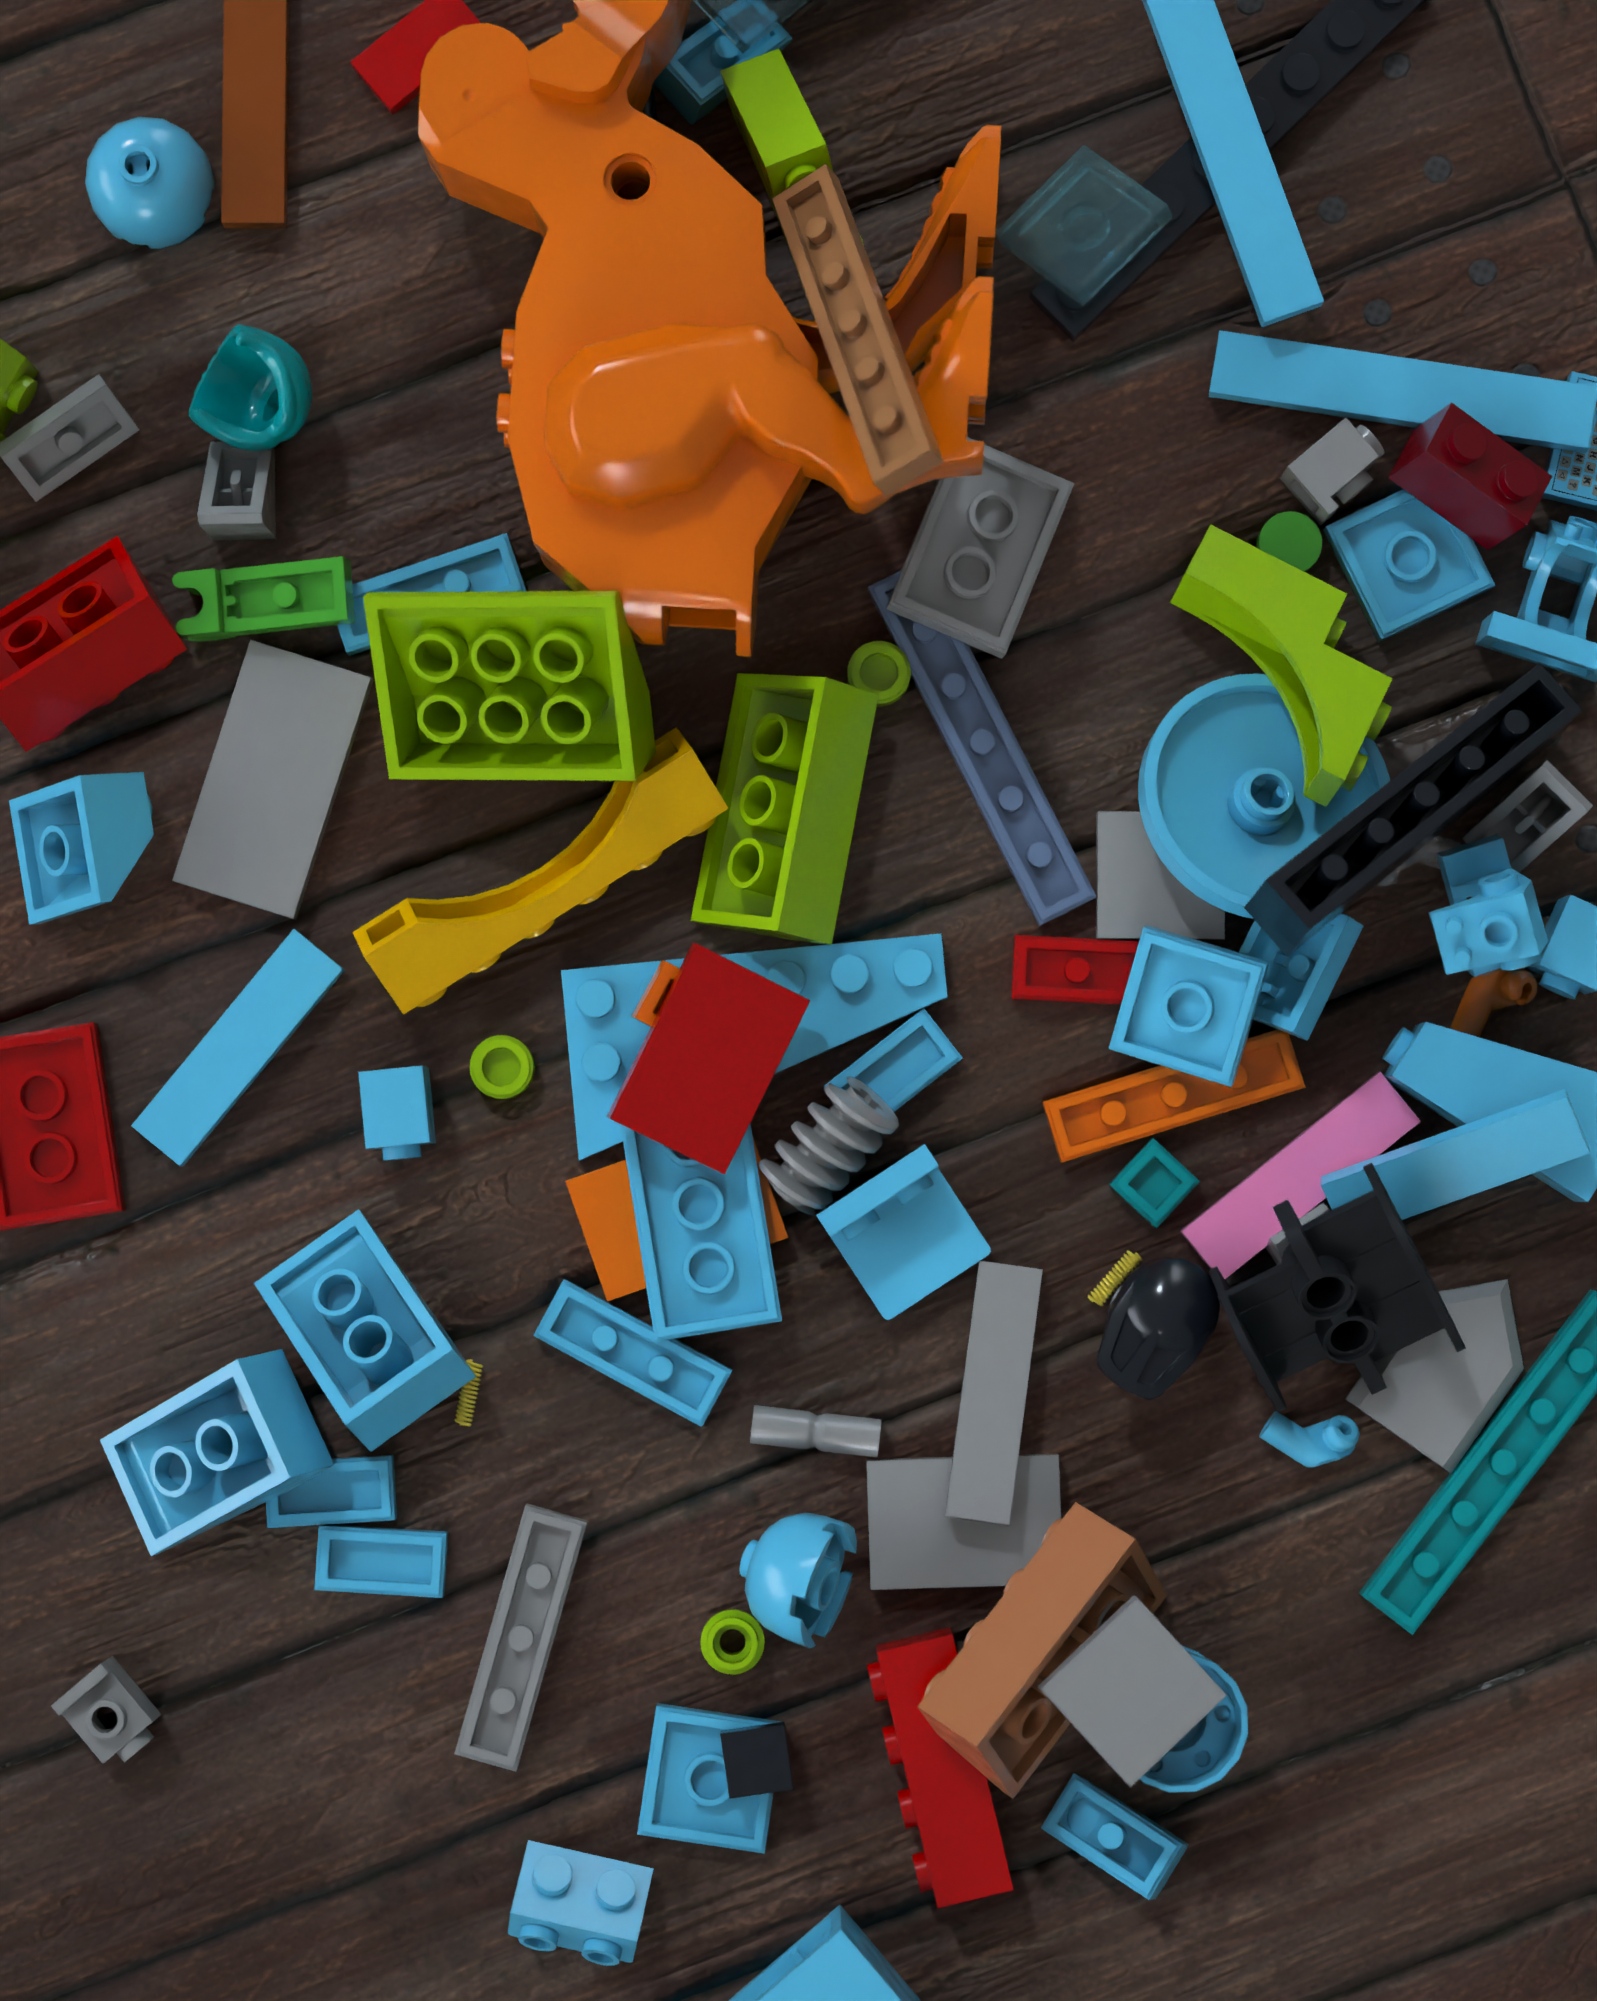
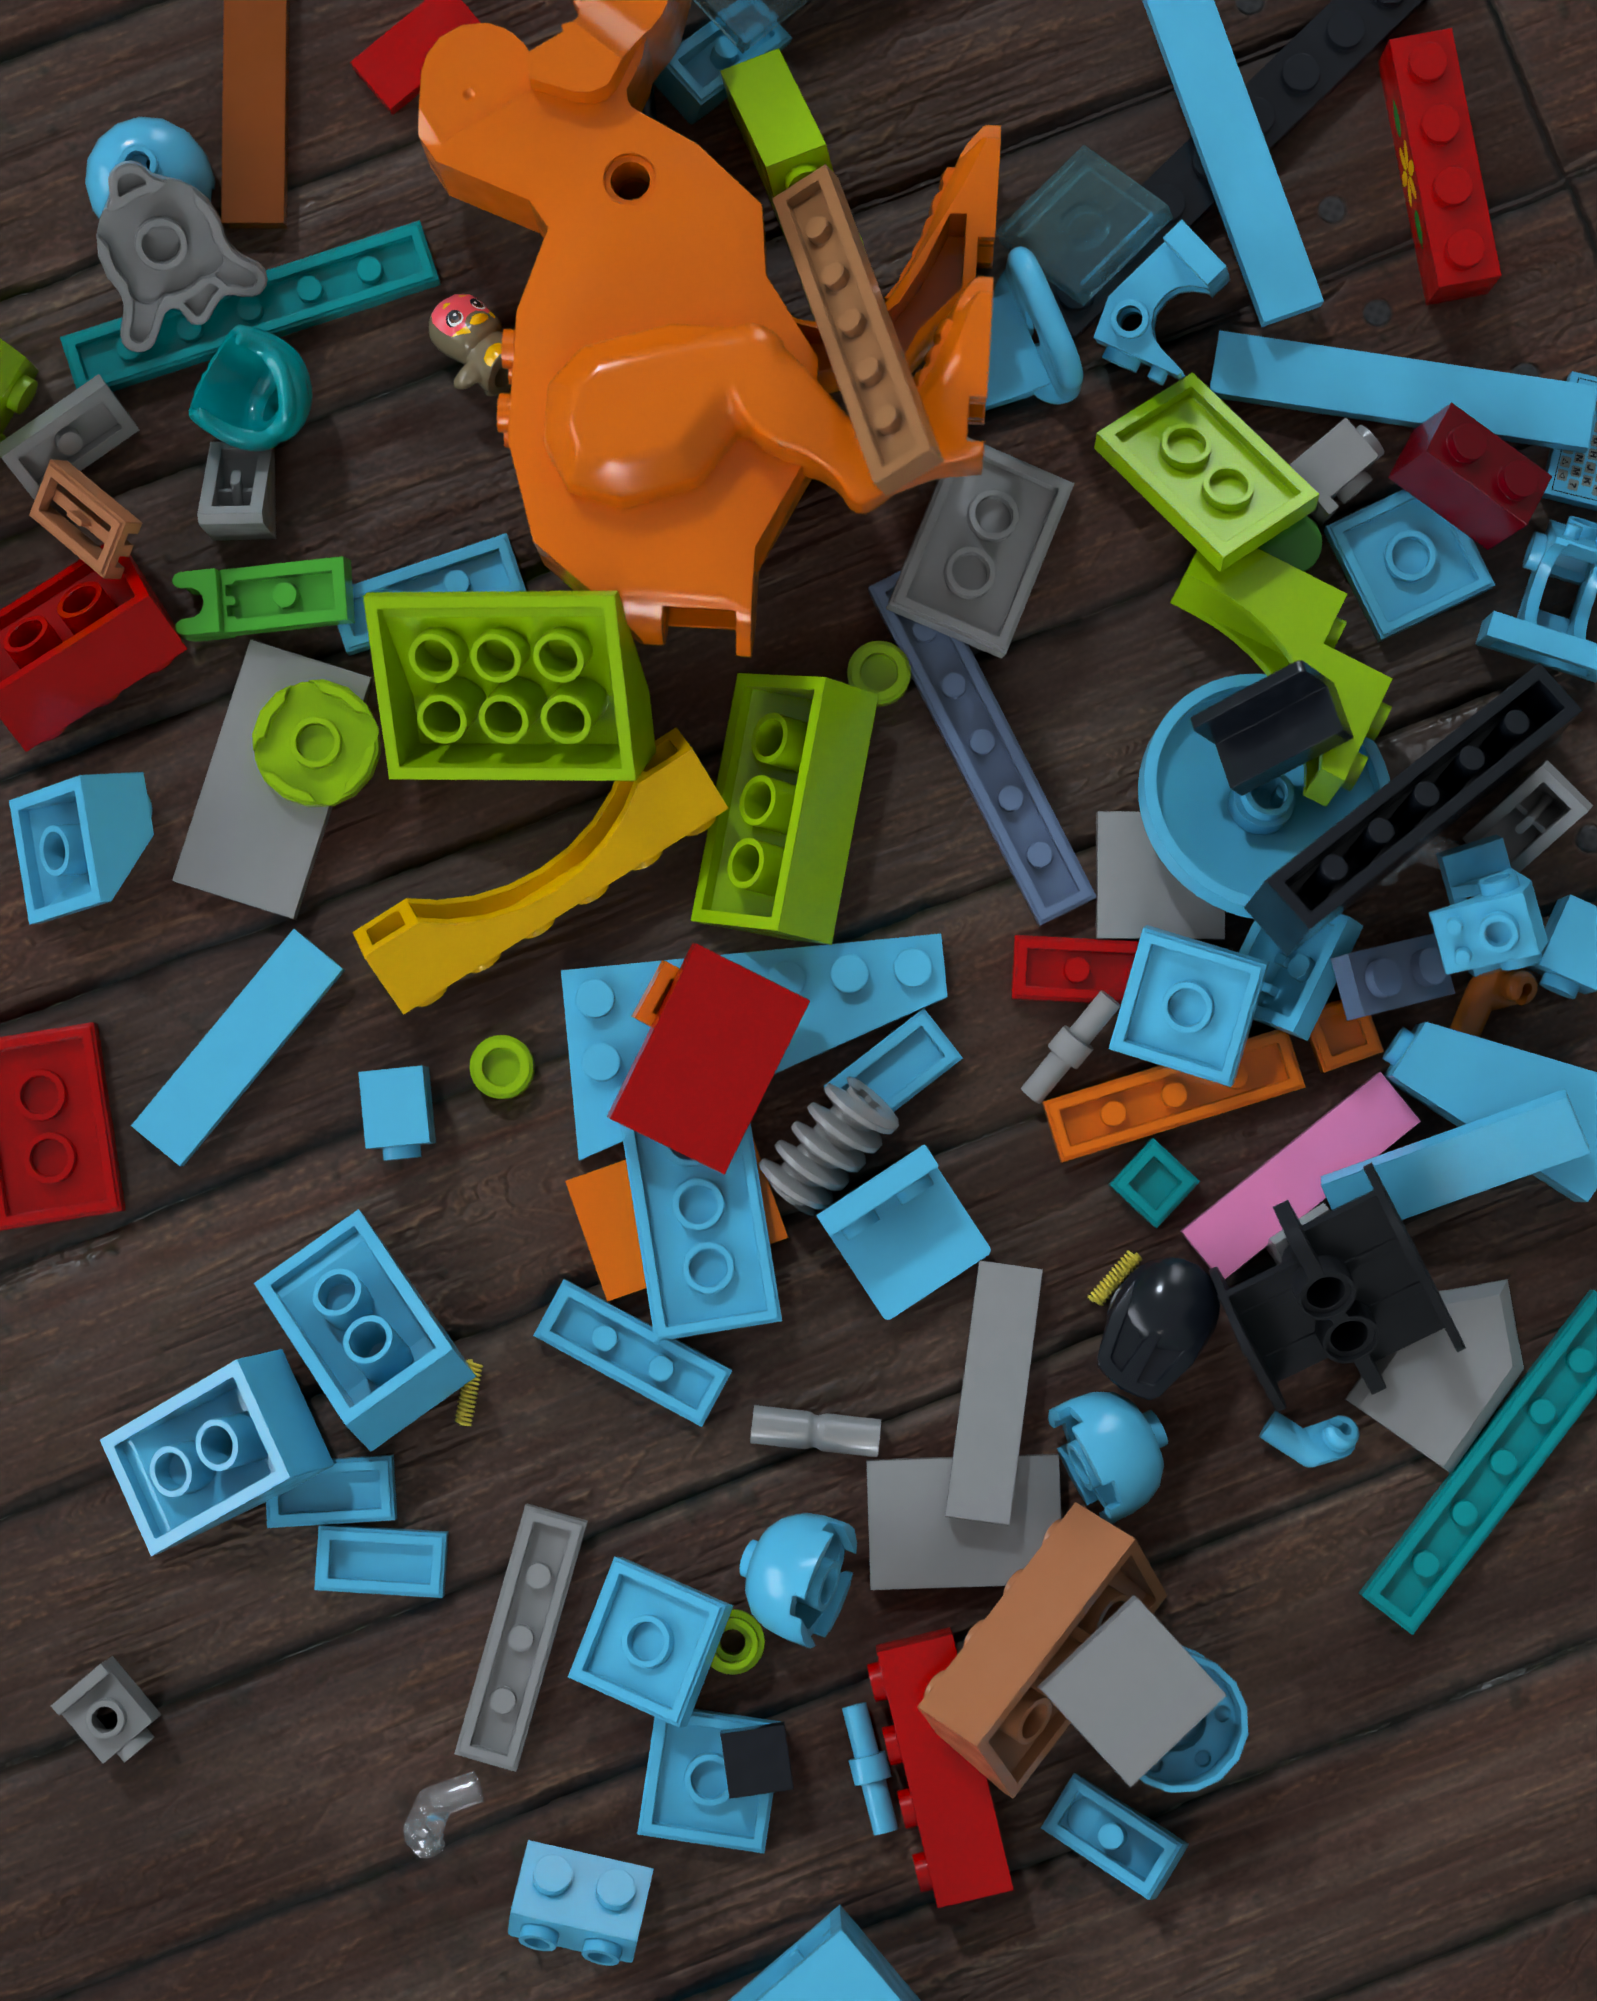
(88, 508): none -> nougat tile
(166, 253): none -> light grey tile
(293, 300): none -> teal tile
(316, 743): none -> lime tile
(432, 1810): none -> clear arm
(473, 336): none -> dark tan animal
(650, 1641): none -> medium azure tile
(870, 1768): none -> medium azure bar
(1016, 364): none -> medium azure piece
(1070, 1047): none -> light grey bar
(1111, 1451): none -> medium azure cylinder
(1174, 268): none -> medium azure tile
(1206, 471): none -> lime plate
(1274, 725): none -> black panel
(1342, 1041): none -> orange tile
(1391, 976): none -> sand blue plate
(1439, 166): none -> red brick

